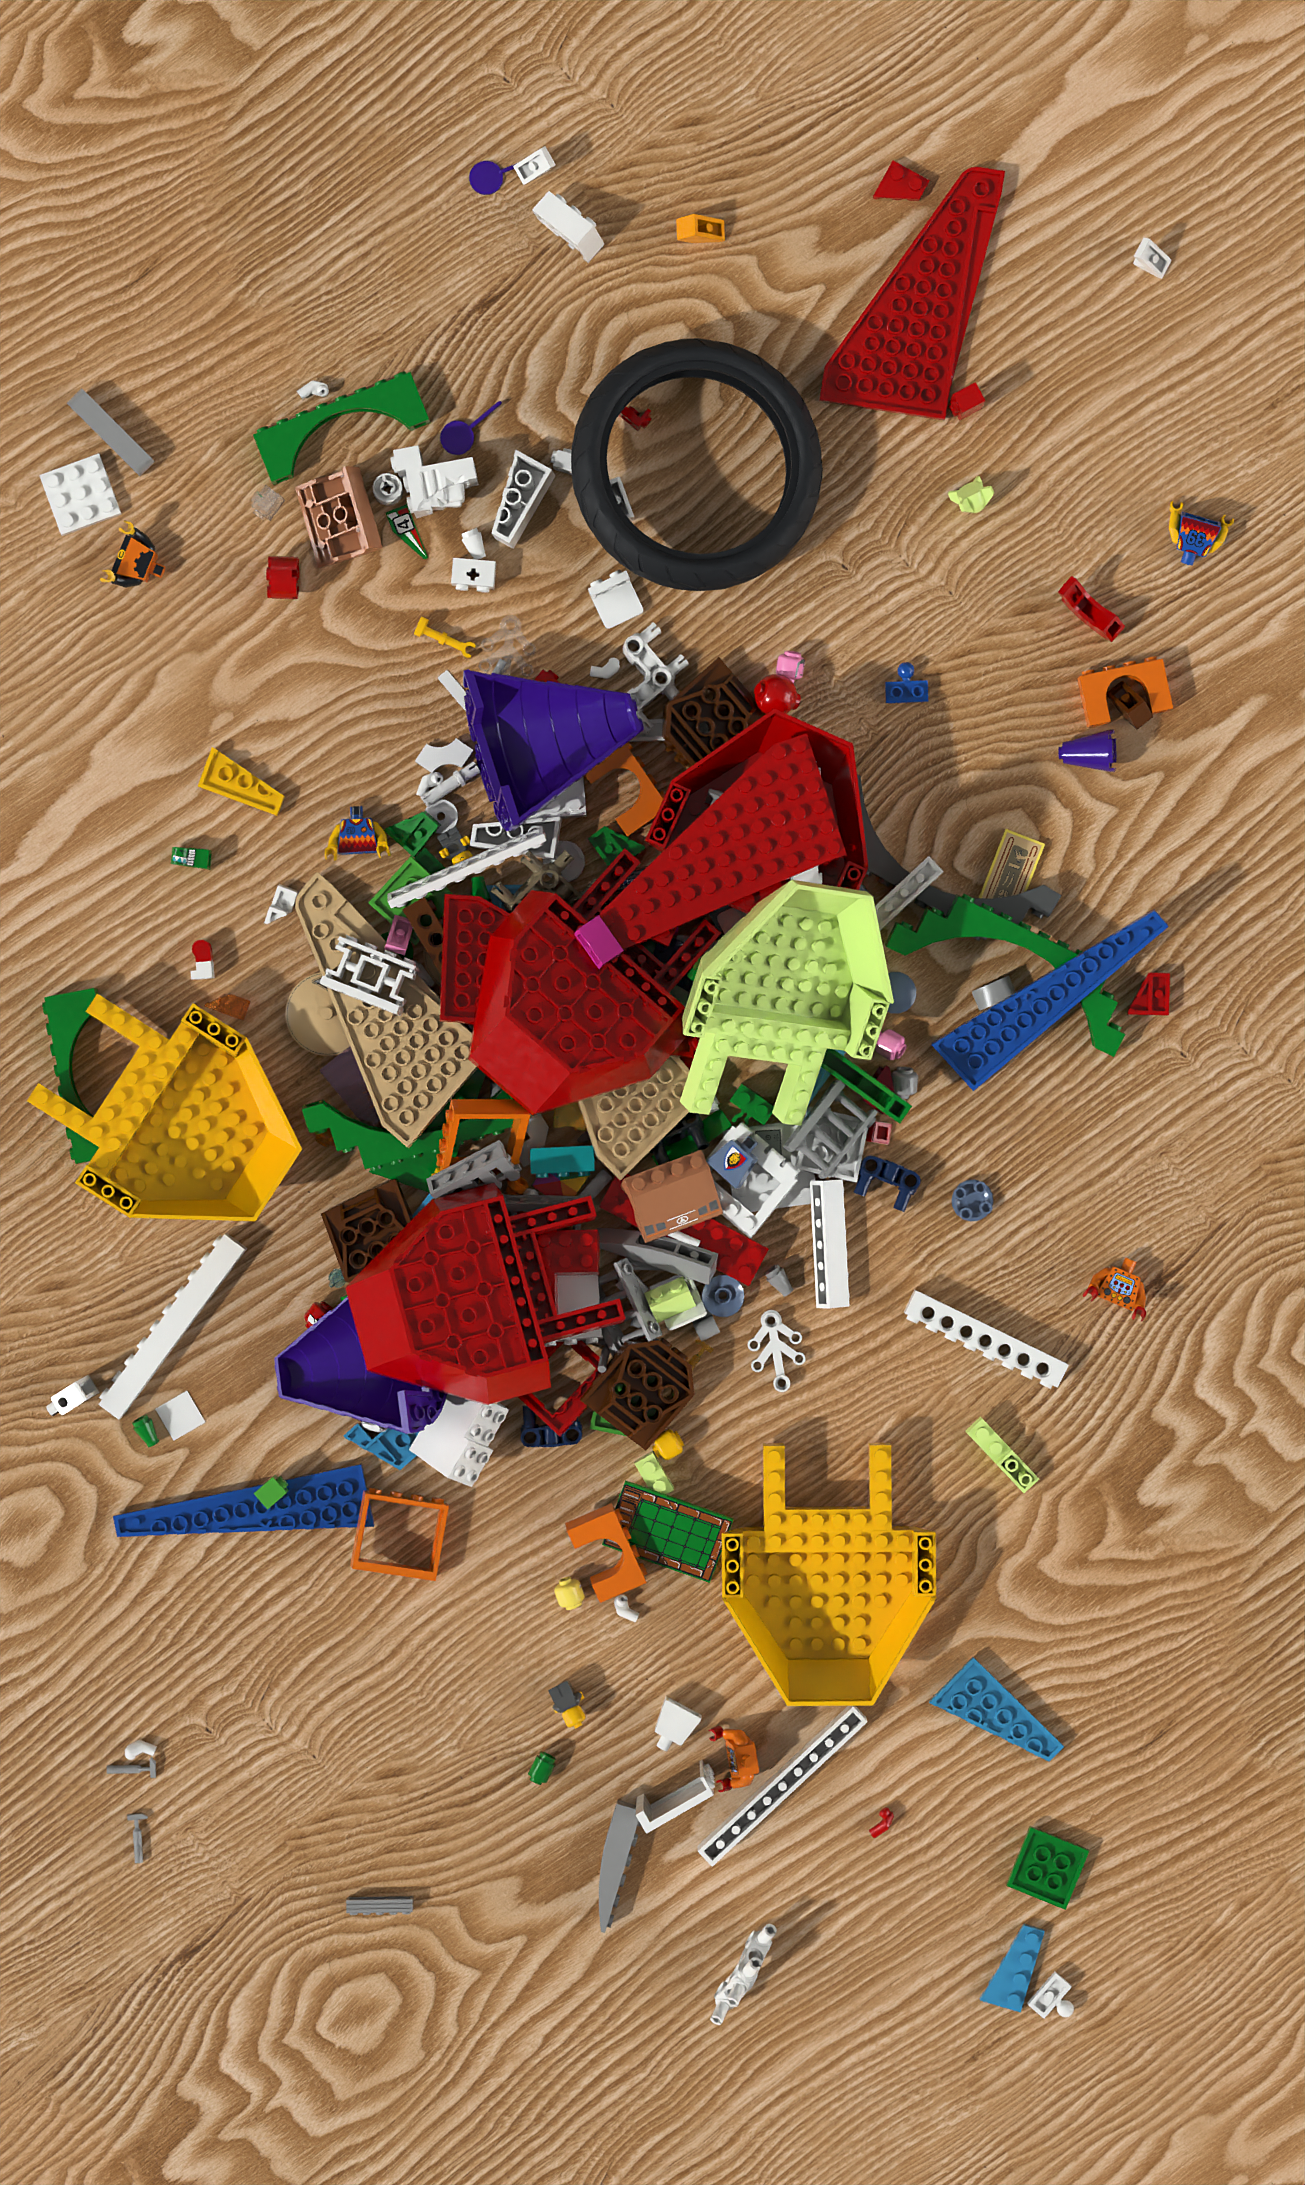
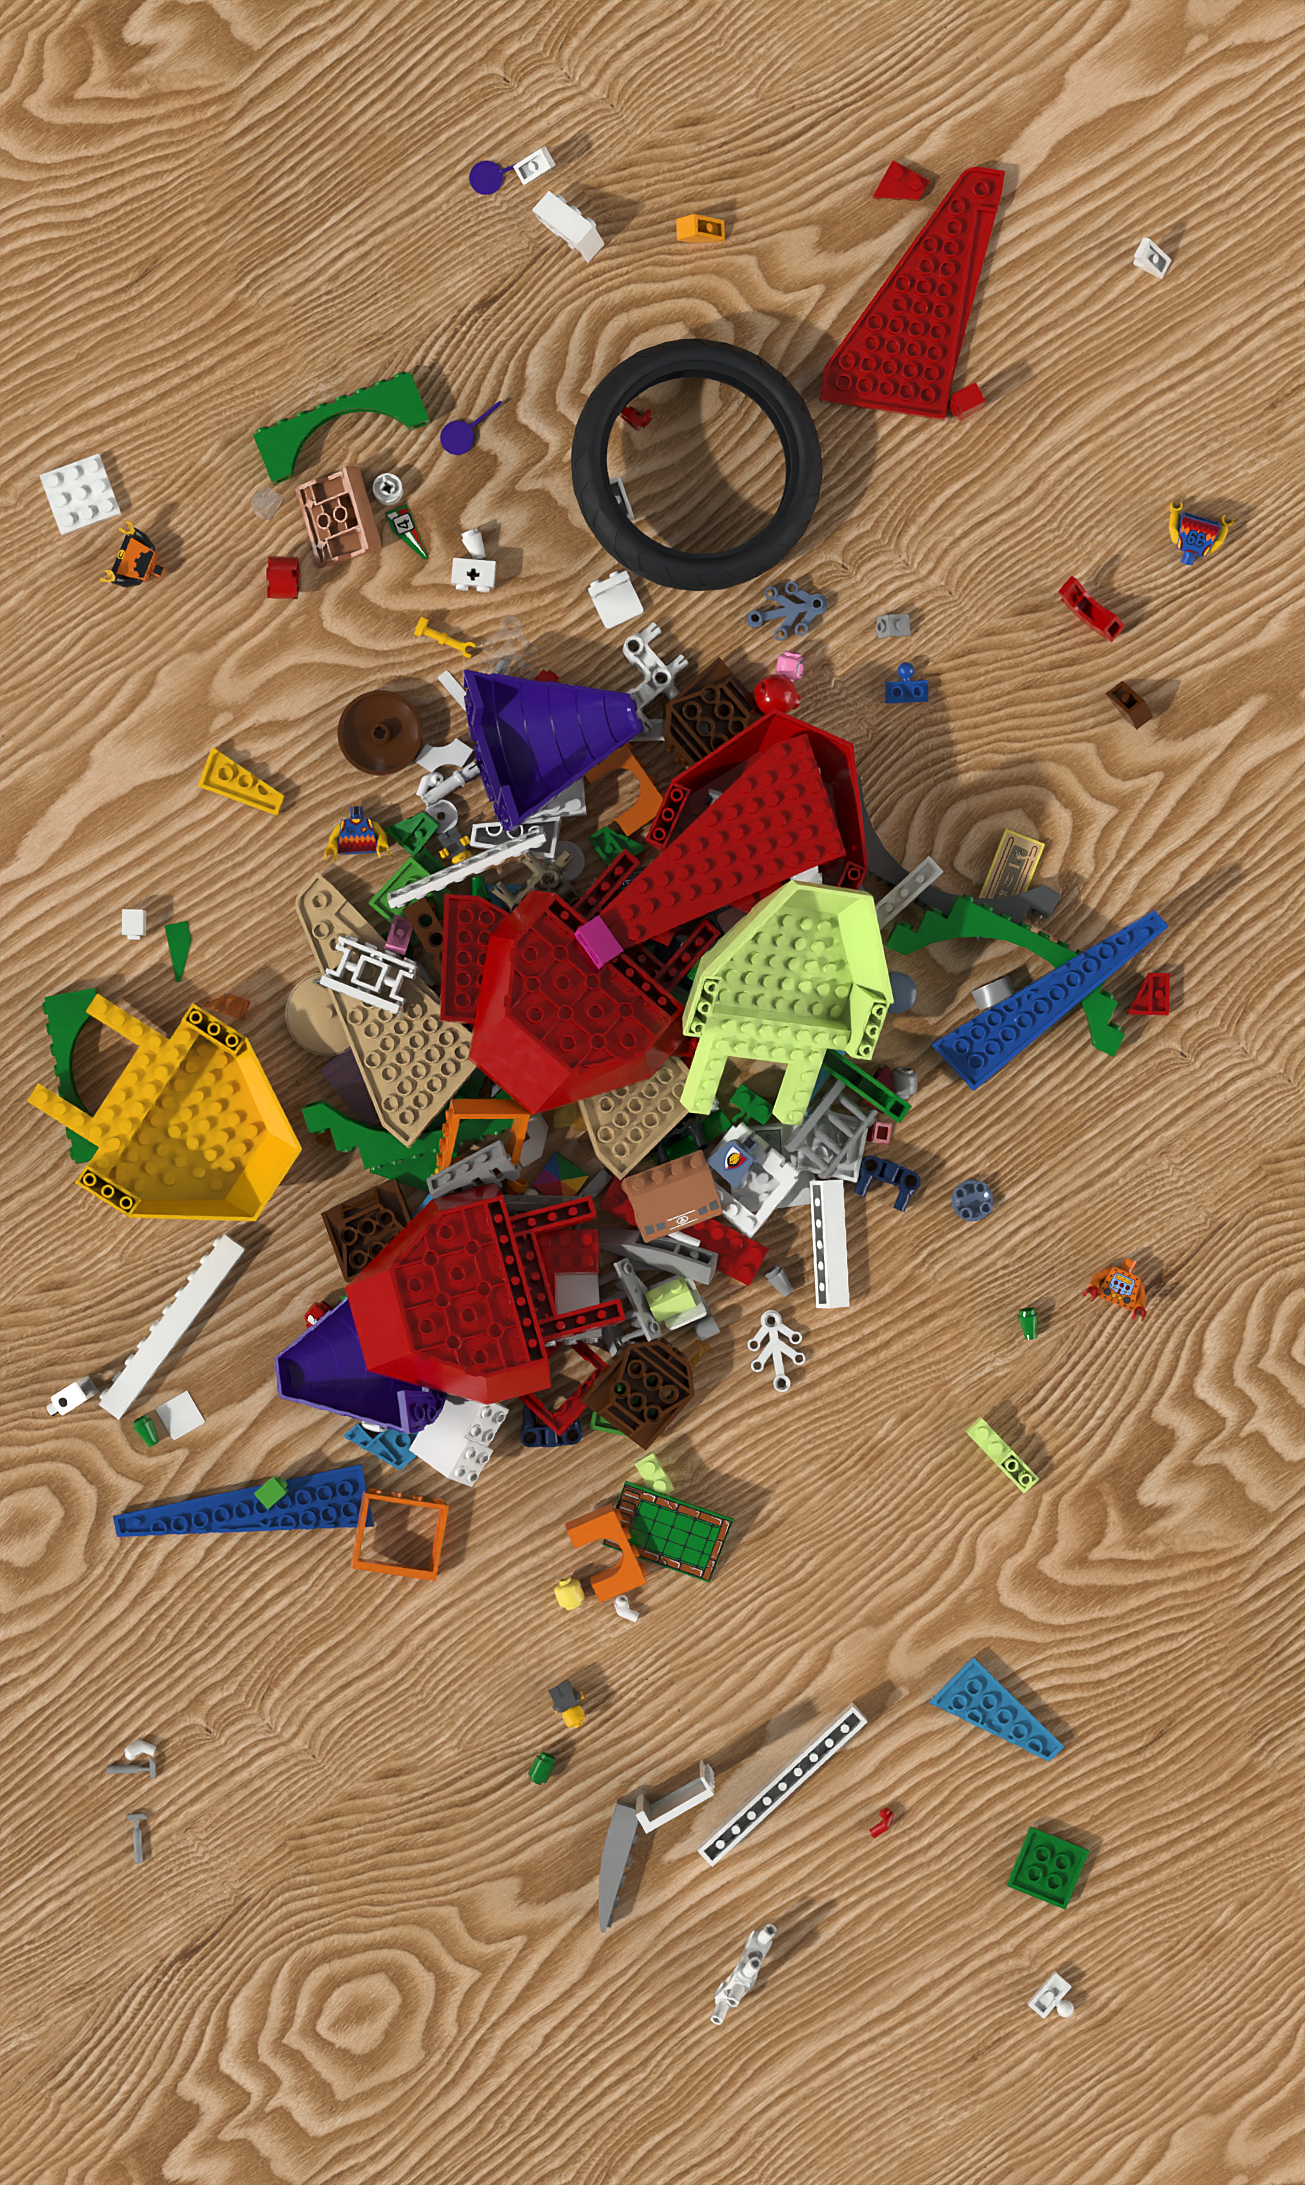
(110, 432): light grey beam -> none
(133, 923): none -> white brick
(179, 943): none -> green sticker
(191, 857): green leg -> none
(204, 960): leg -> none
(282, 903): white slope -> none
(313, 387): white arm -> none
(336, 1278): clear light blue plate -> none
(379, 1905): light grey piece -> none
(380, 733): none -> reddish brown dish
(433, 485): white brick -> none
(521, 497): white wedge -> none
(562, 460): white brick -> none
(562, 1160): teal brick -> none
(604, 1356): light grey piece -> none
(607, 670): white arm -> none
(668, 1445): yellow head -> none
(675, 1723): white torso -> none
(727, 1306): sand blue dish -> none
(741, 1757): orange torso -> none
(790, 610): none -> sand blue plant
(829, 1588): yellow piece -> none
(890, 1045): bright pink head -> none
(893, 625): none -> light grey bracket
(972, 496): yellowish green piece -> none
(1012, 1978): dark azure wing -> none
(1028, 1320): none -> green cone
(1056, 1367): white brick -> none
(1091, 751): dark purple cone -> none
(1149, 675): orange arch -> none

